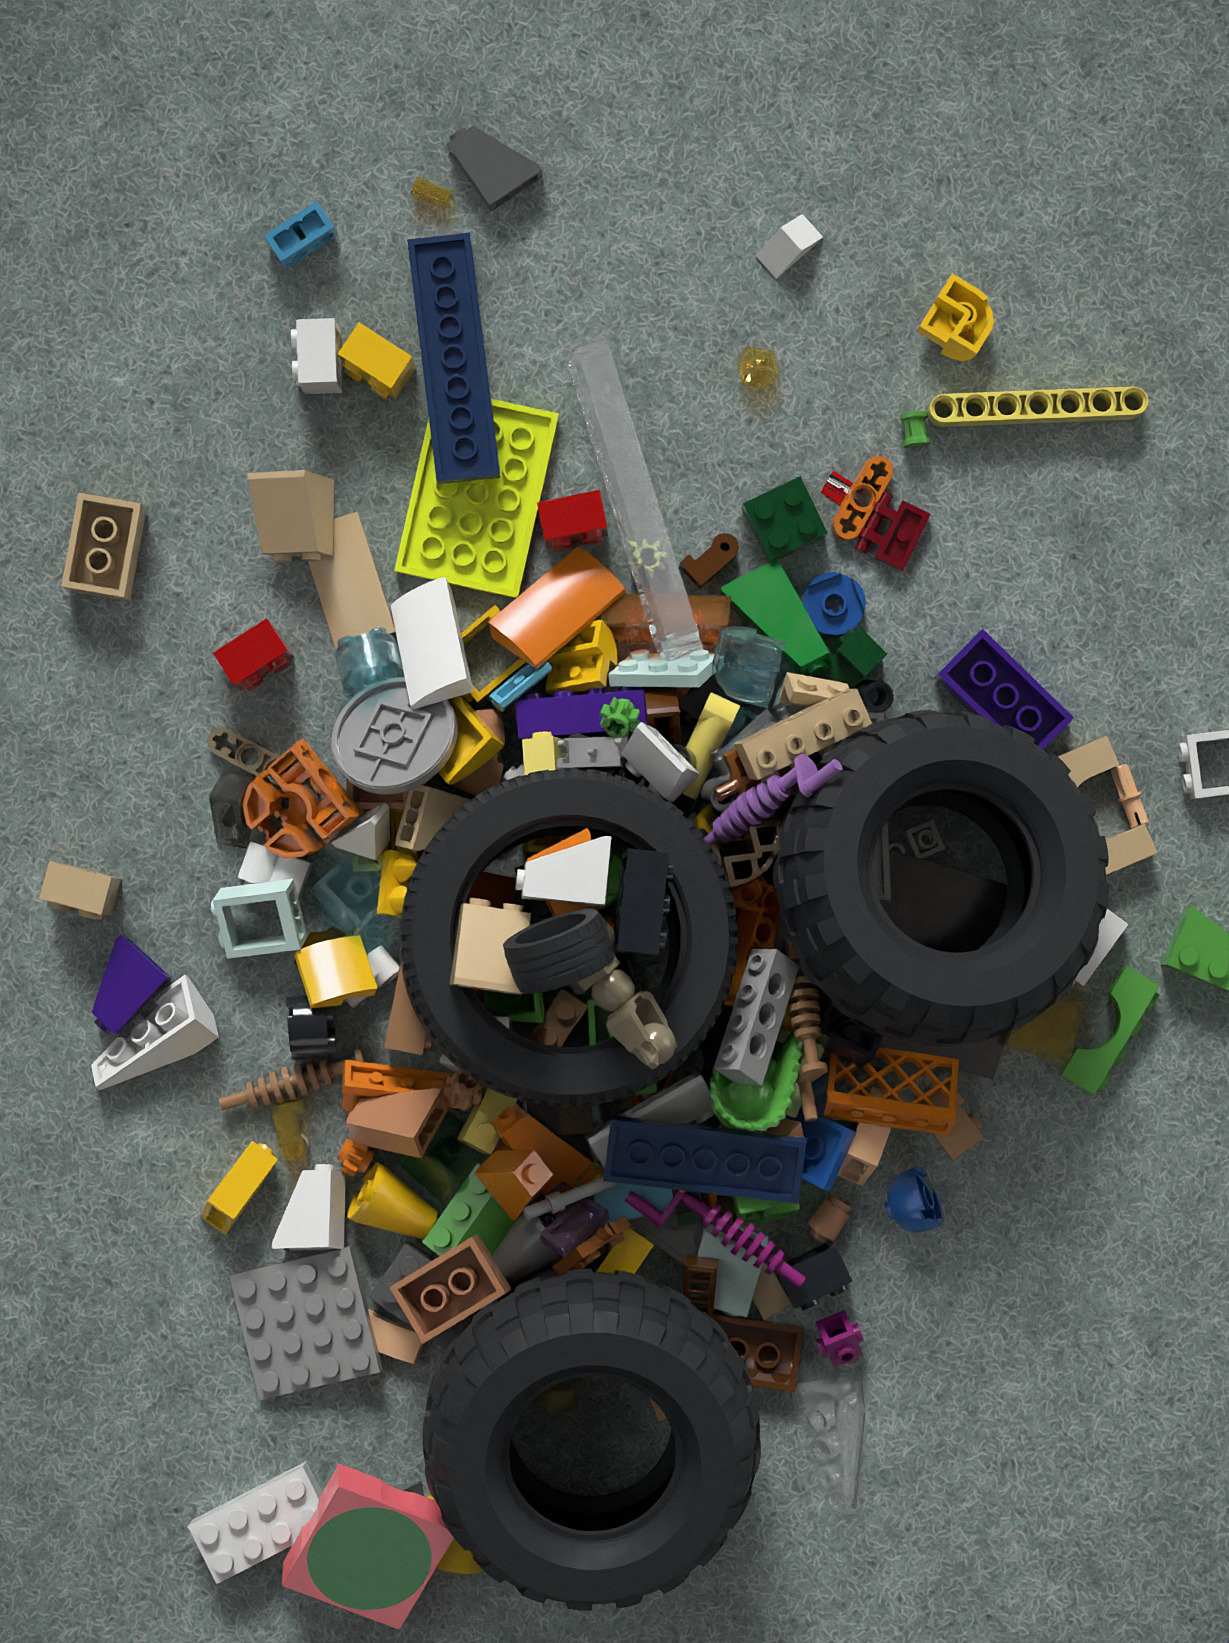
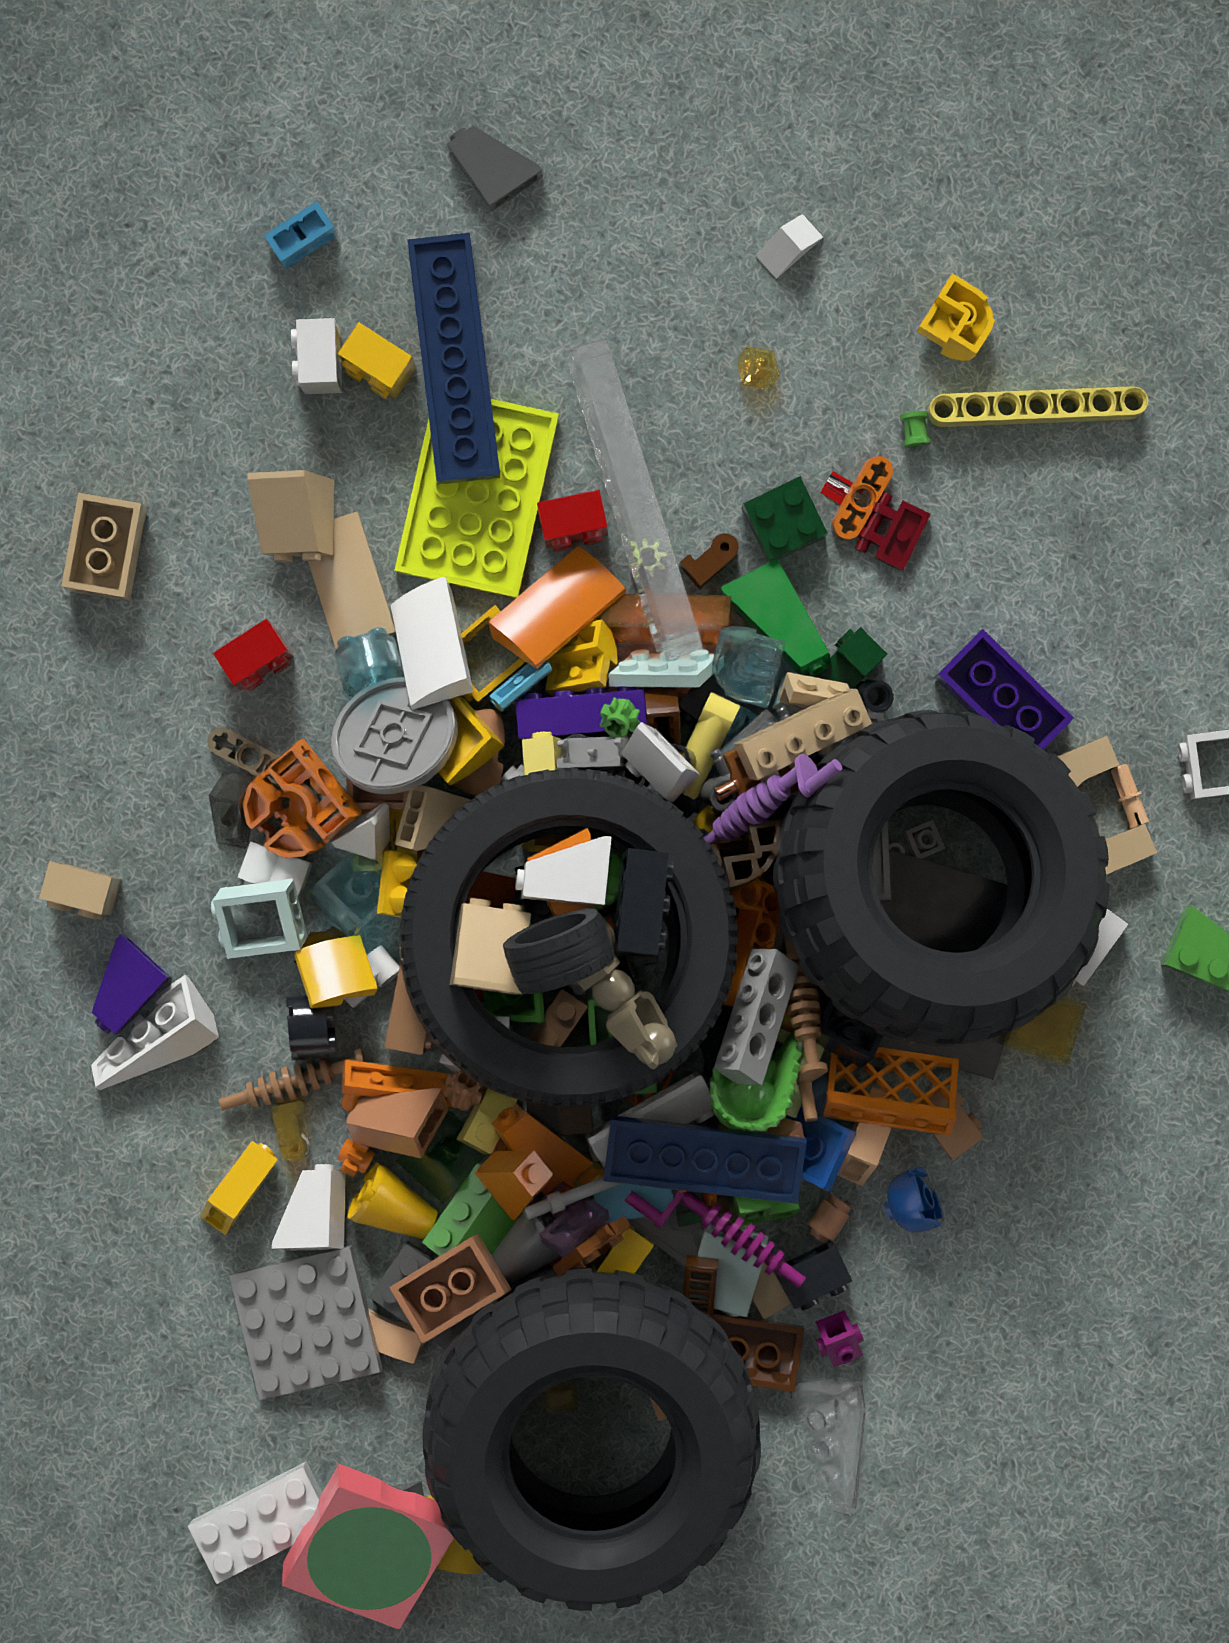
(431, 192): clear yellow pin -> none
(841, 588): blue plate -> none
(1131, 997): bright green arch -> none

